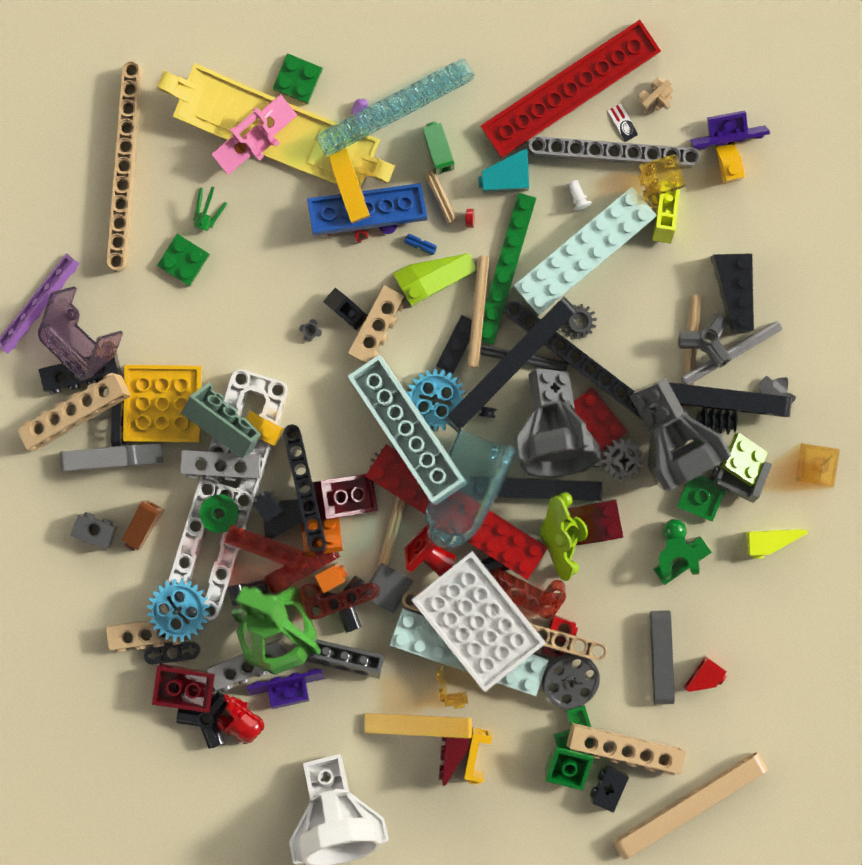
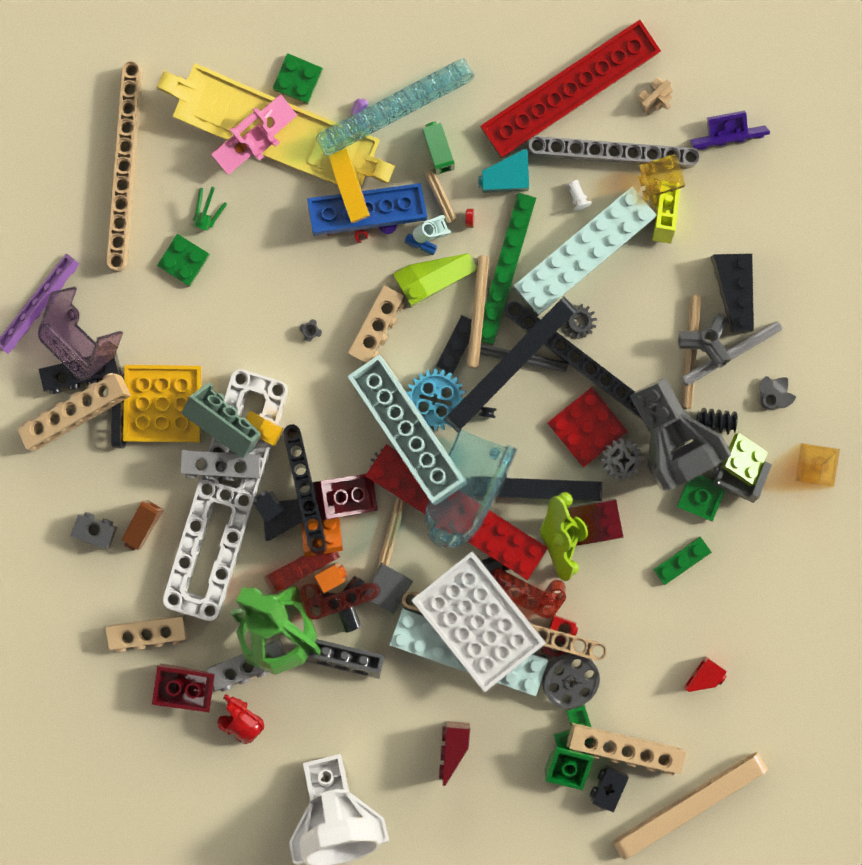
(111, 457): beam -> none
(164, 620): medium azure gear -> none
(187, 656): black beam -> none
(210, 730): black piece -> none
(214, 503): green plate -> none
(235, 590): black piece -> none
(265, 547): clear red brick -> none
(287, 690): dark purple bracket -> none
(345, 308): black slope -> none
(418, 725): yellow tile -> none
(422, 549): red plant -> none
(431, 230): none -> light aqua piece
(457, 699): clear yellow bracket -> none
(481, 736): yellow panel -> none
(555, 429): dark grey plate -> none
(623, 122): sticker -> none
(662, 657): dark grey beam -> none
(677, 549): green piece -> none
(729, 163): yellow slope -> none
(732, 400): black beam -> none
(767, 542): neon yellow slope -> none

